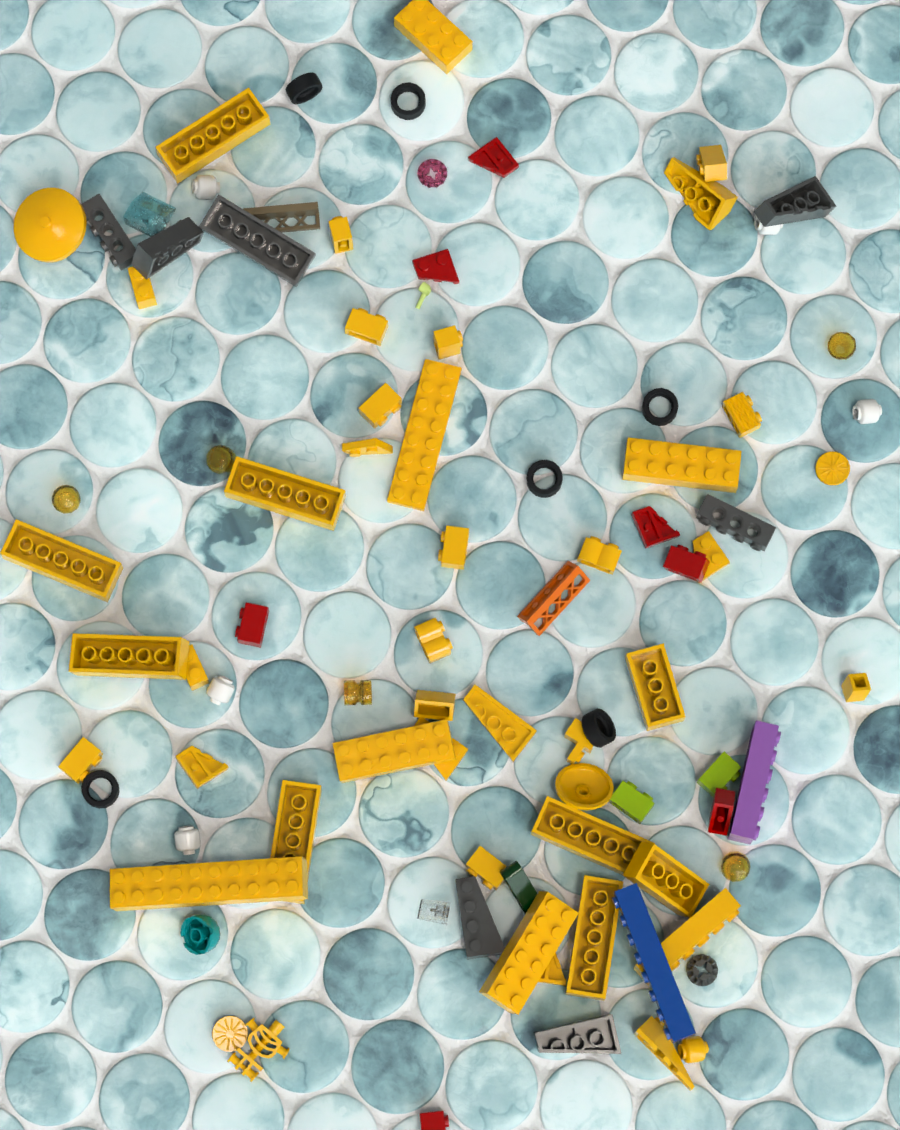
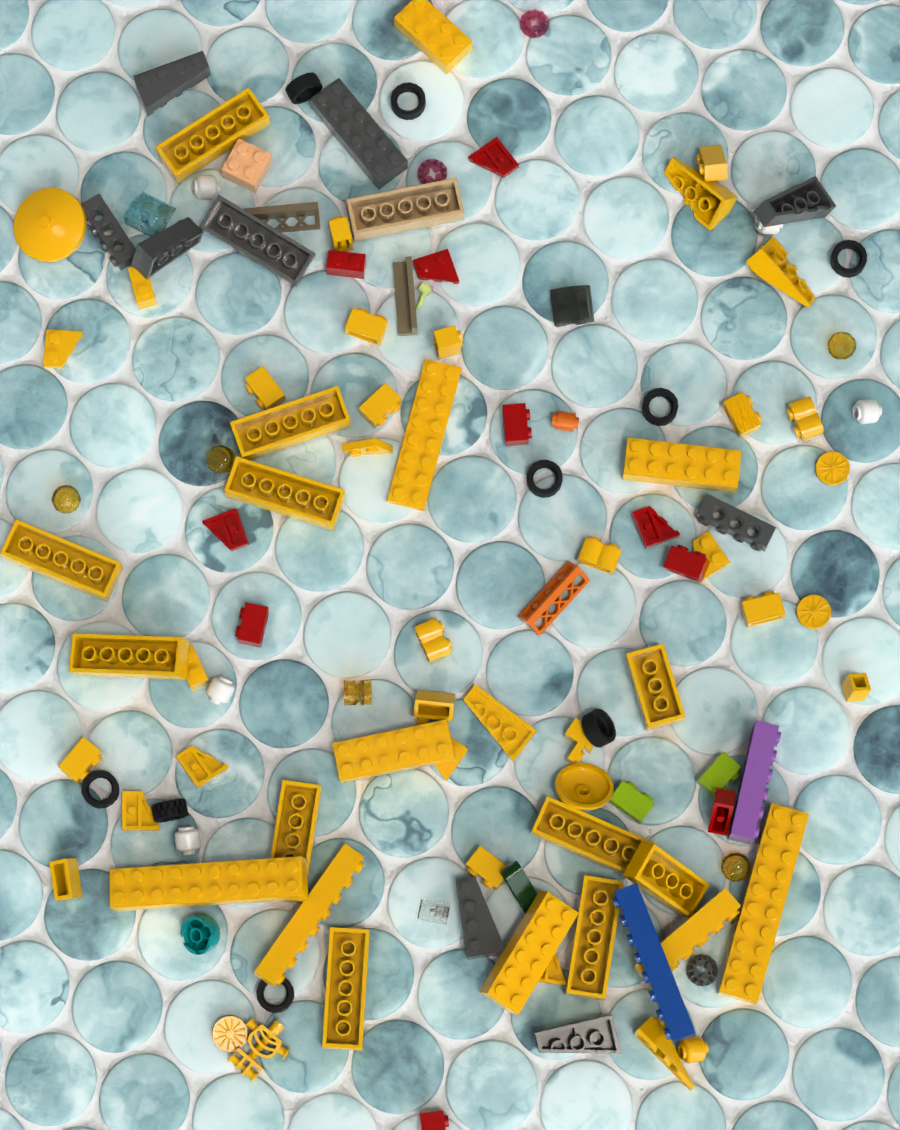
(59, 346): none -> yellow wing
(65, 879): none -> yellow brick
(137, 813): none -> yellow wing
(169, 810): none -> black tyre
(170, 80): none -> dark grey wedge
(228, 529): none -> red wing
(247, 165): none -> light nougat brick
(264, 389): none -> yellow brick
(277, 1008): none -> black tyre
(291, 424): none -> yellow brick
(309, 915): none -> yellow brick
(346, 264): none -> red brick
(346, 989): none -> yellow brick
(358, 133): none -> dark grey brick
(405, 209): none -> tan brick
(405, 297): none -> dark tan fence
(454, 547): yellow brick -> none
(515, 424): none -> red brick
(536, 30): none -> clear pink gear
(565, 421): none -> orange brick
(572, 305): none -> clear smoke slope
(762, 609): none -> yellow brick
(763, 904): none -> yellow brick
(773, 266): none -> yellow wedge
(805, 419): none -> yellow brick
(813, 611): none -> yellow wheel
(845, 272): none -> black tyre

